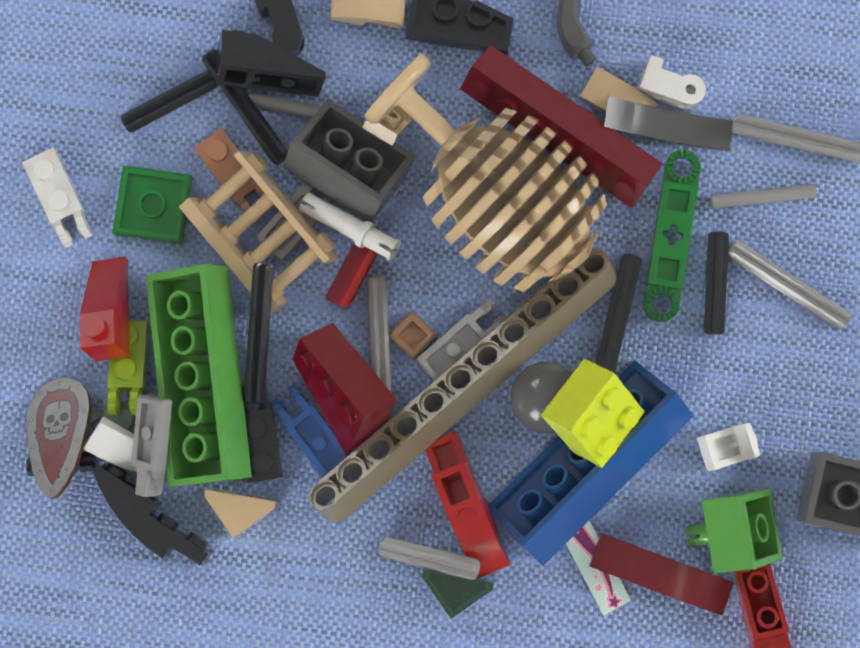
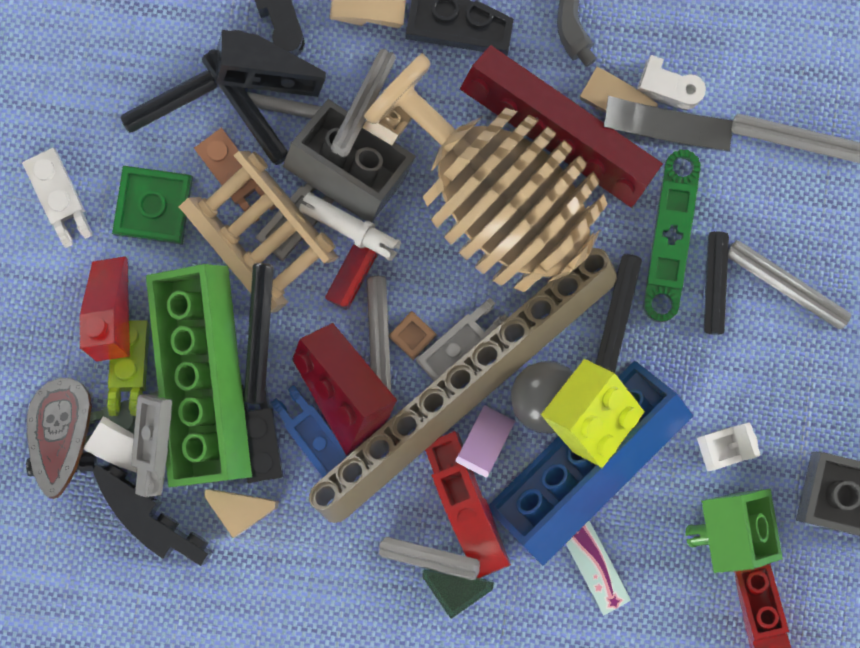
(364, 99): none -> light grey axle
(485, 441): none -> lavender slope
(661, 574): dark red slope -> none
(763, 196): light grey bar -> none

